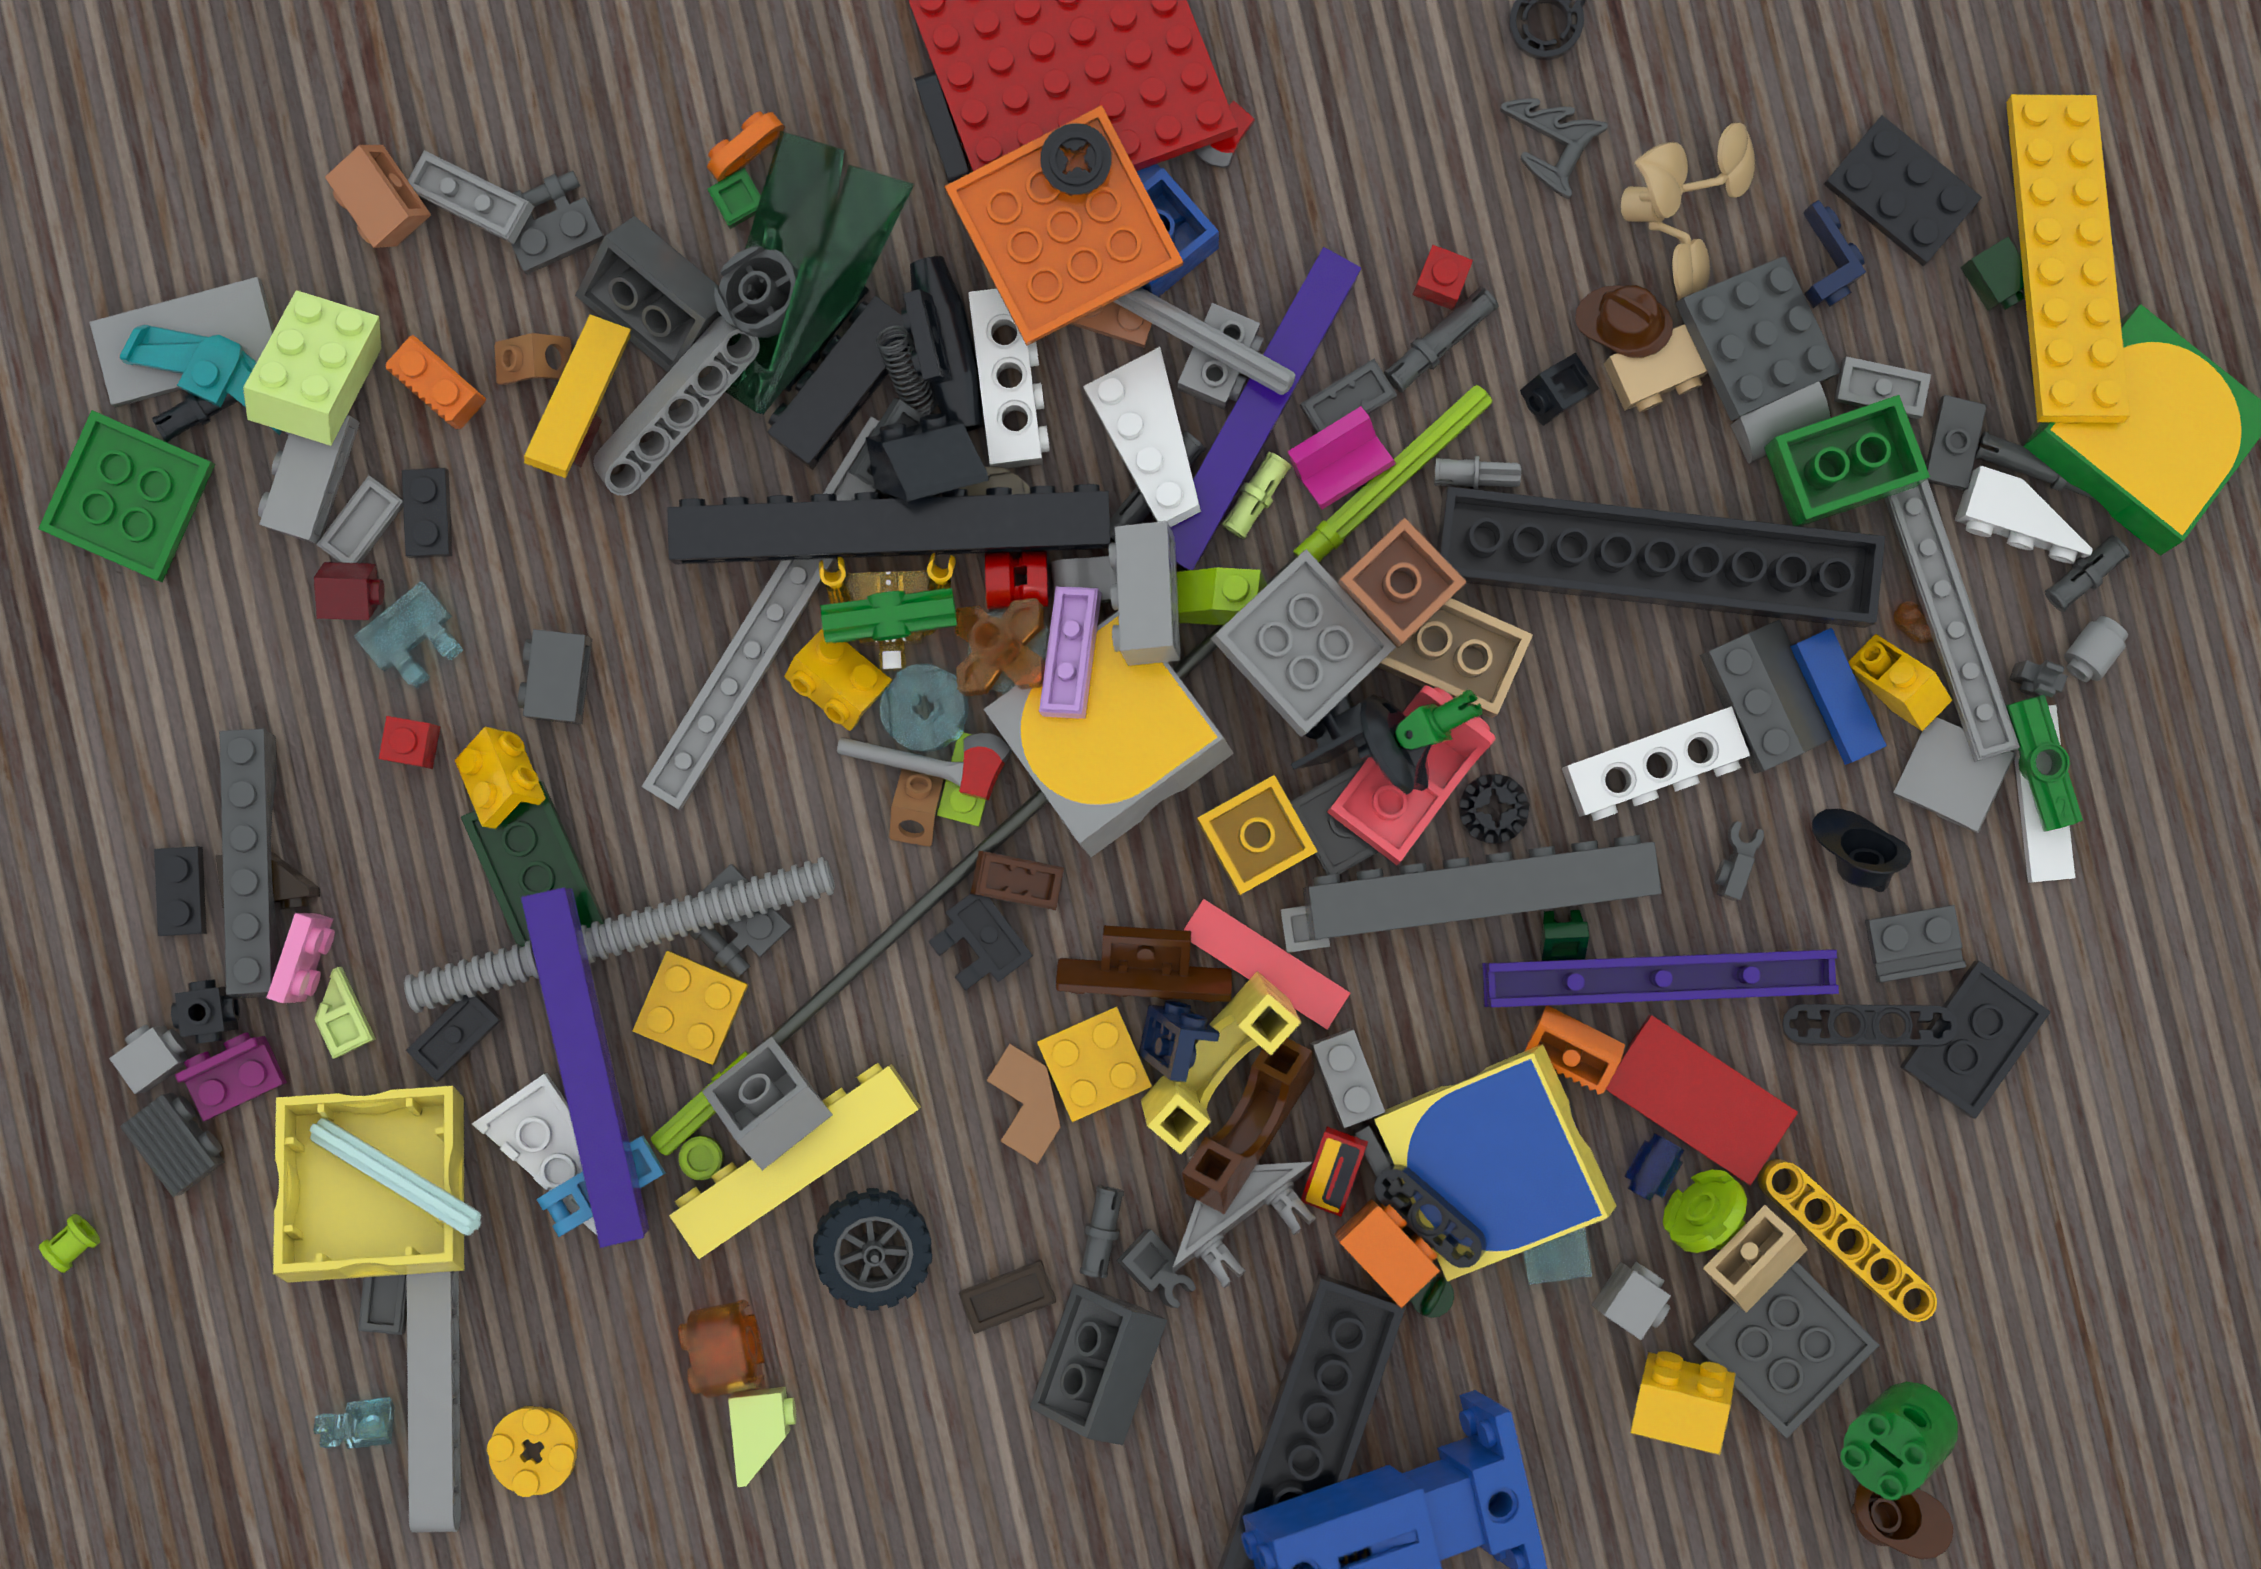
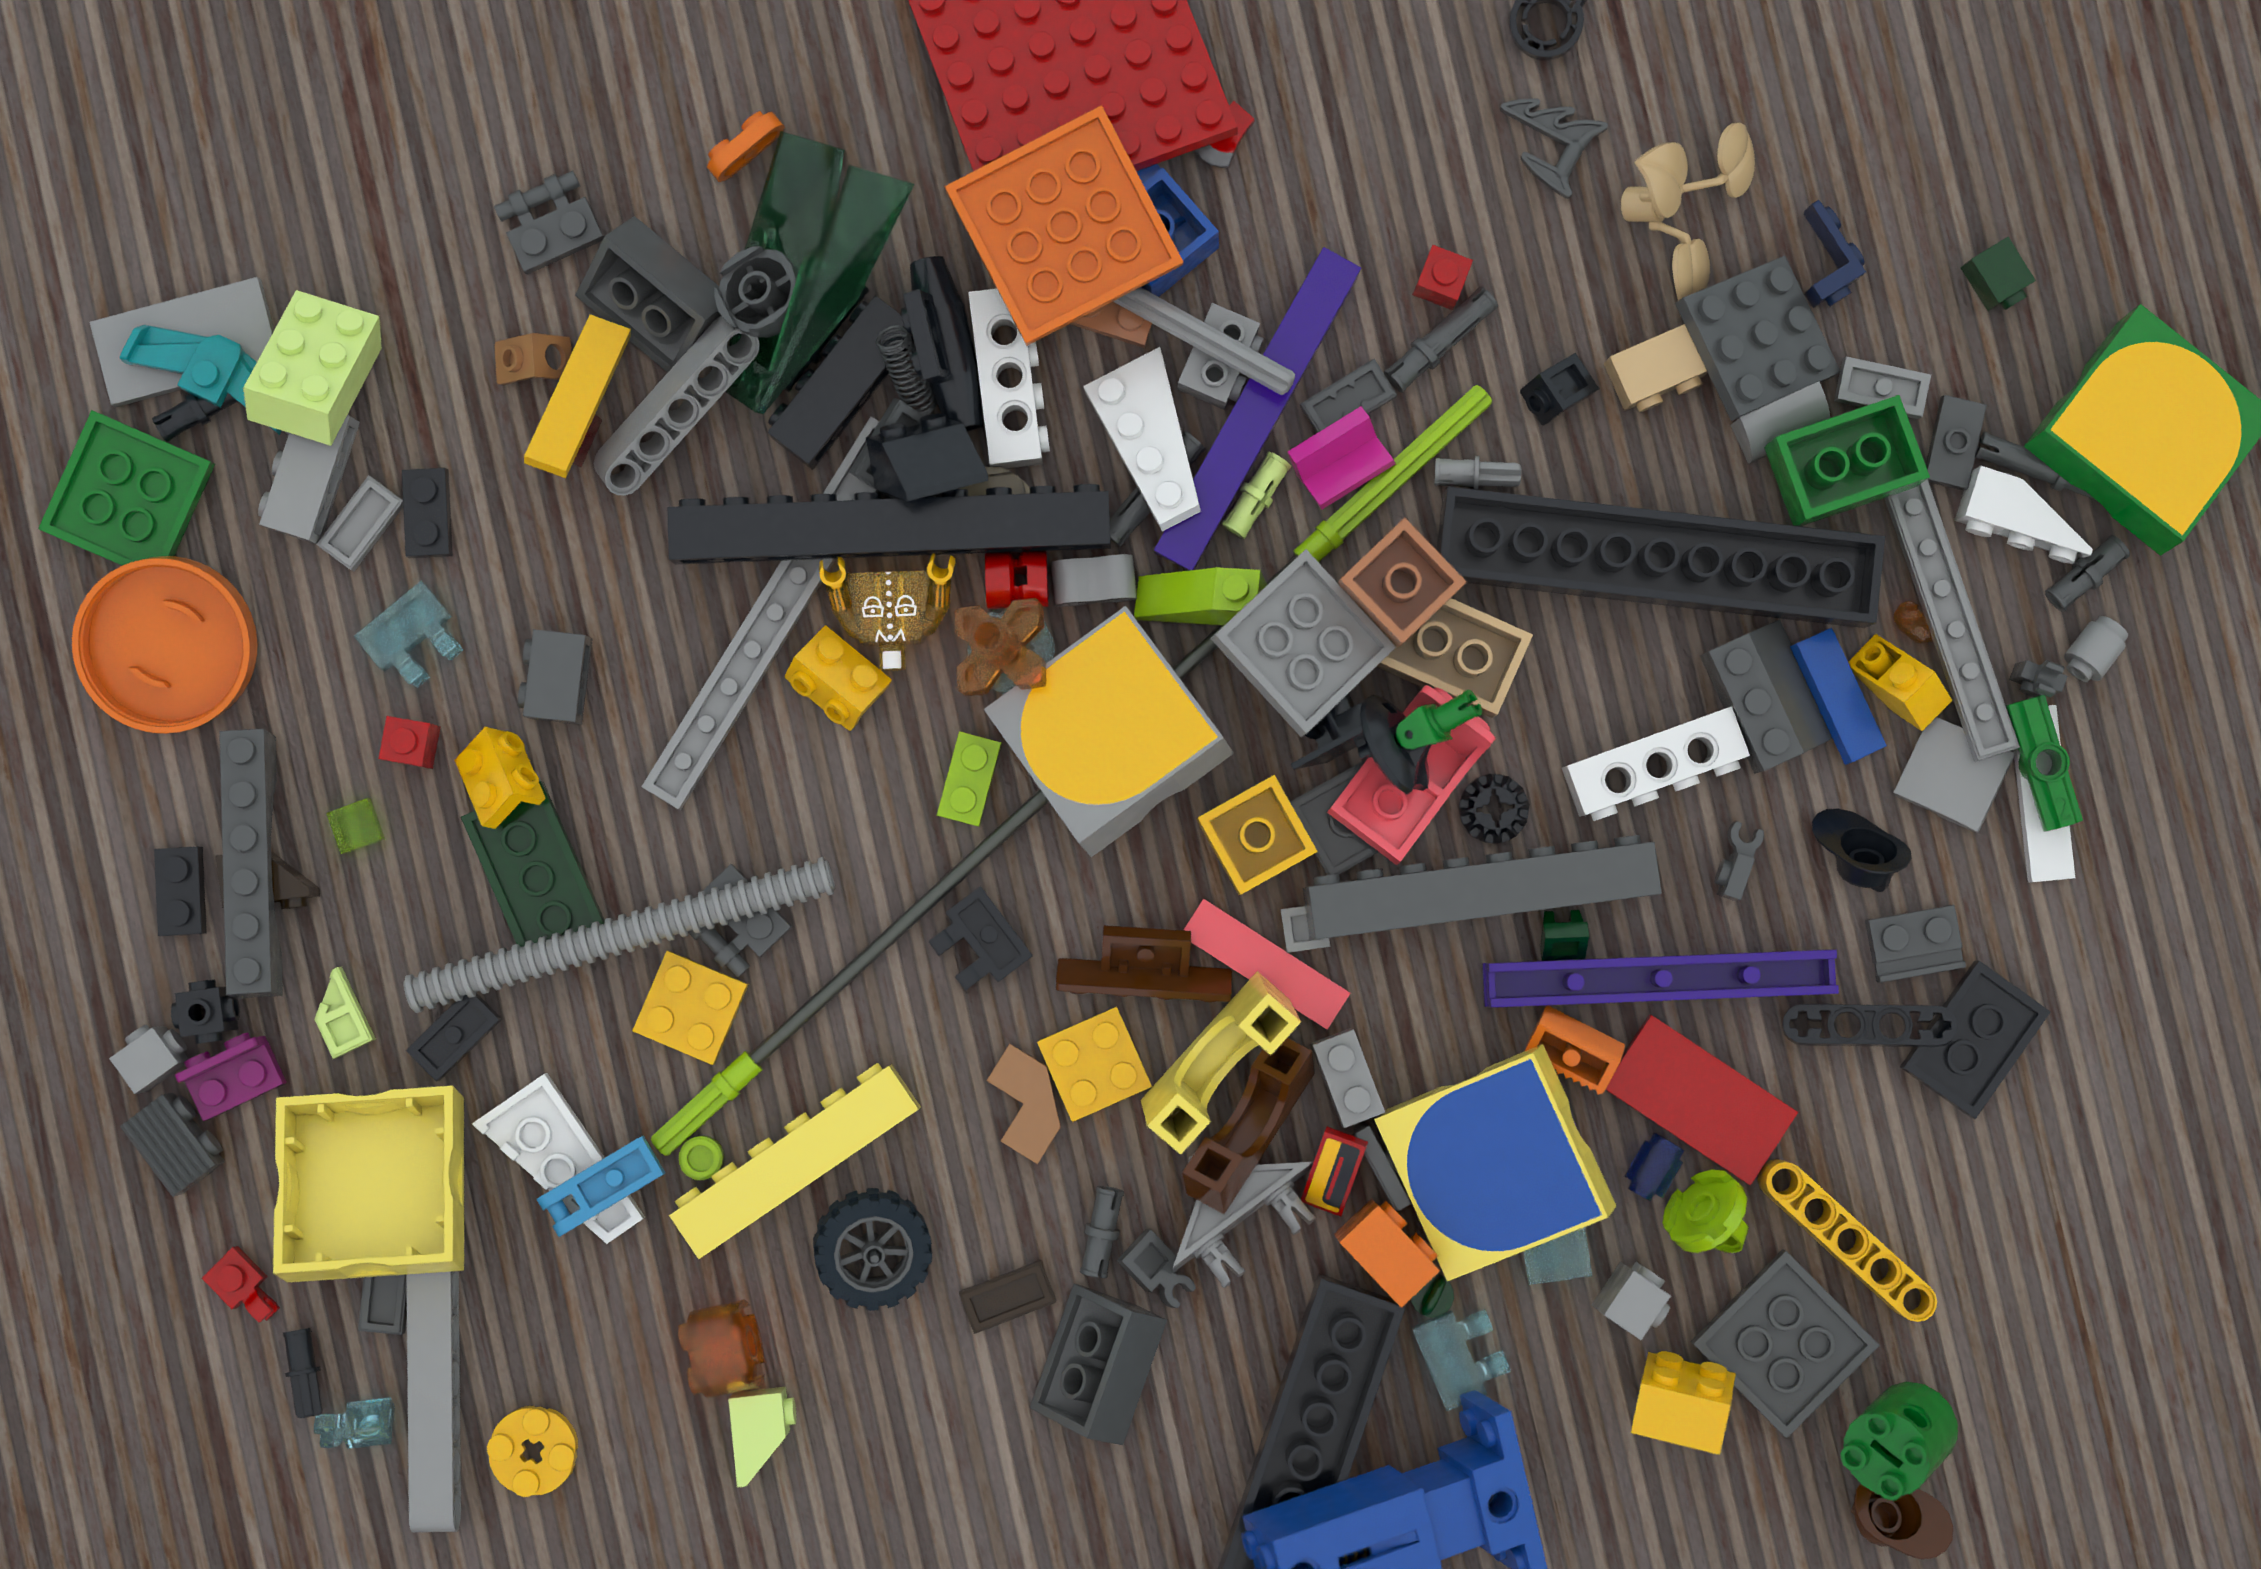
(69, 1243): lime bush -> none
(164, 644): none -> orange brick
(237, 1281): none -> red plate
(297, 966): bright pink plate -> none
(303, 1373): none -> black axle
(347, 591): dark red brick -> none
(355, 826): none -> clear neon green tile
(377, 196): nougat brick -> none
(395, 1176): light aqua axle -> none
(435, 382): orange brick -> none
(469, 197): light grey tile -> none
(585, 1066): dark purple tile -> none
(736, 197): green tile -> none
(766, 1103): light grey brick -> none
(888, 615): green piece -> none
(905, 692): clear light blue plate -> none
(915, 800): medium nougat bracket -> none
(941, 126): black beam -> none
(983, 761): piece -> none
(1017, 880): reddish brown plate -> none
(1070, 652): lavender tile -> none
(1075, 138): black gear -> none
(1145, 593): light grey brick -> none
(1171, 1037): dark blue bracket -> none
(1445, 1247): black beam -> none
(1449, 1358): none -> clear light blue plate
(1625, 320): reddish brown piece -> none
(1755, 1258): tan brick -> none
(1902, 190): black plate -> none
(2067, 259): yellow plate -> none

